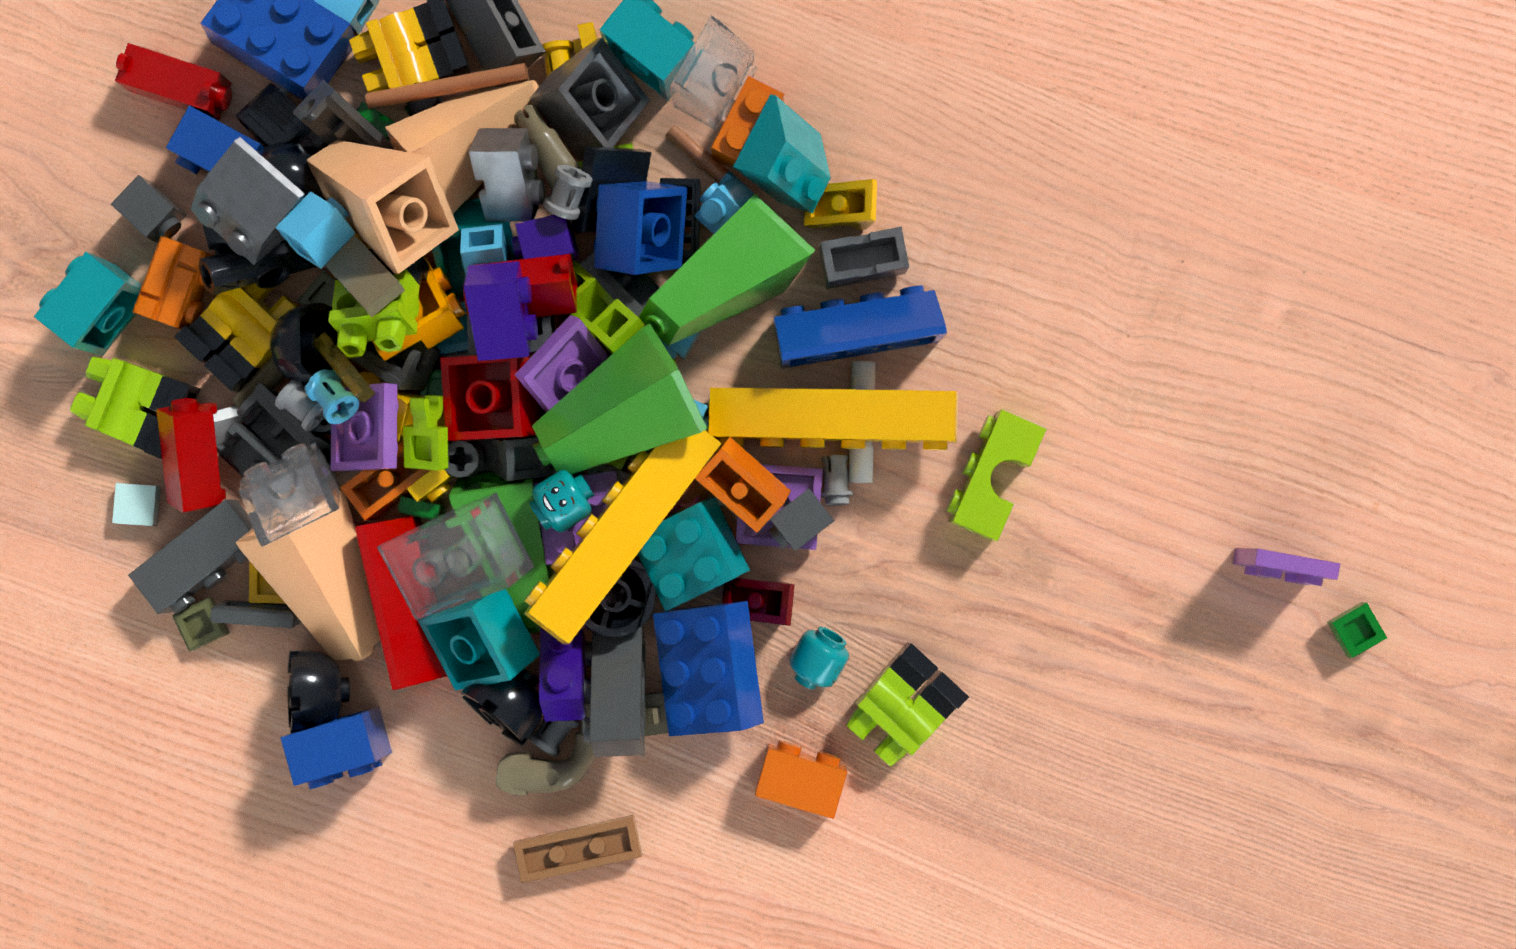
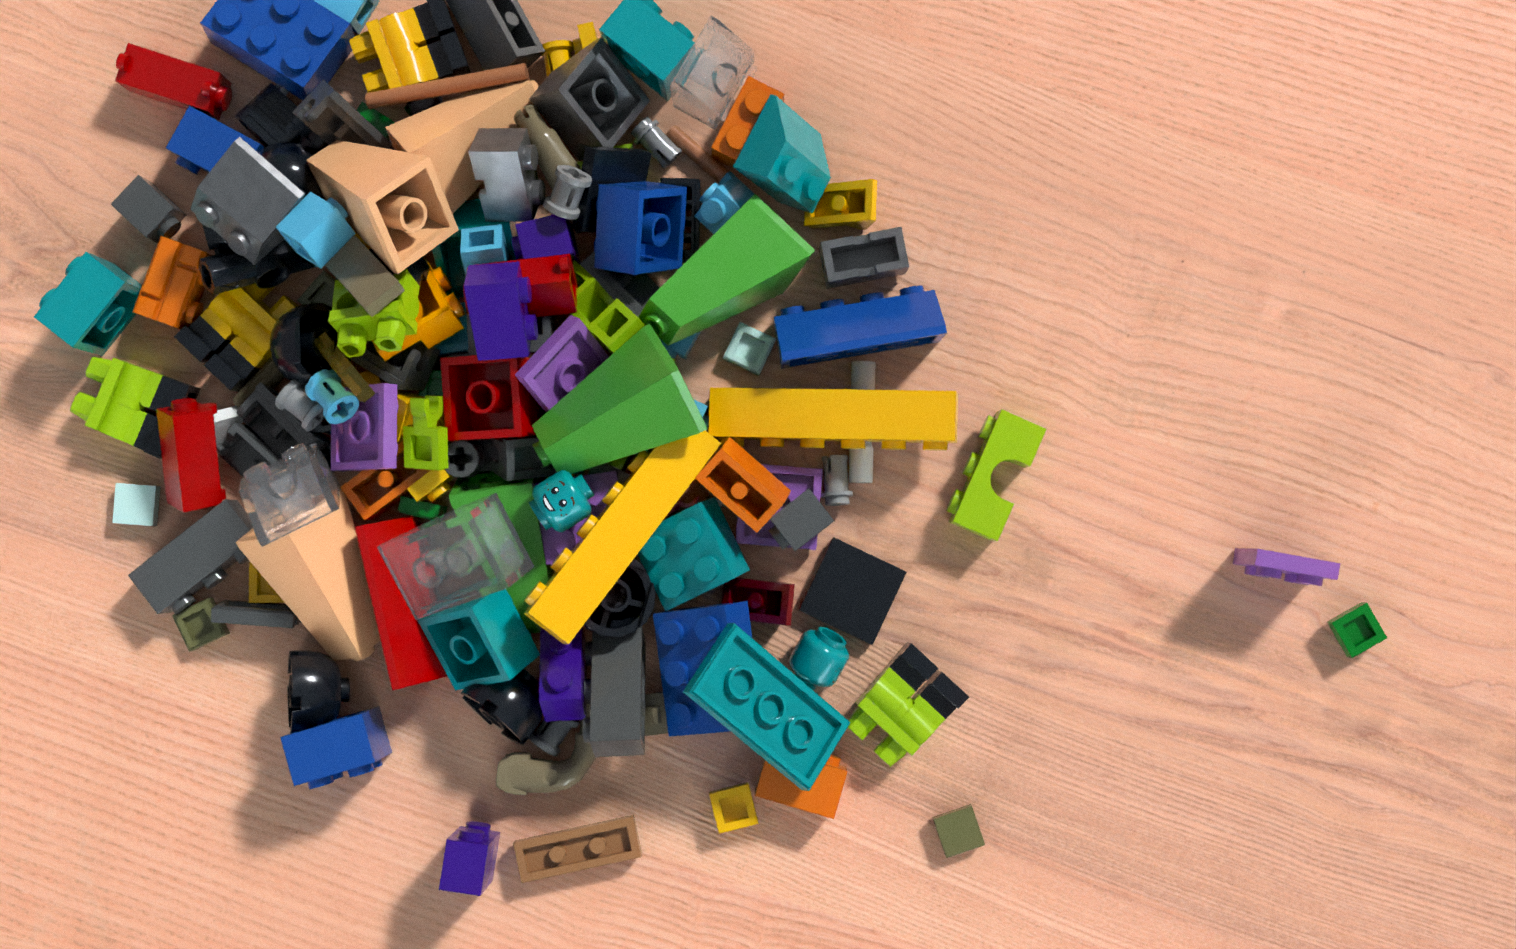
(470, 859): none -> dark purple brick
(655, 141): none -> light grey pin
(733, 807): none -> yellow plate
(749, 348): none -> light aqua tile
(767, 706): none -> teal tile
(852, 591): none -> black tile
(958, 831): none -> olive tile

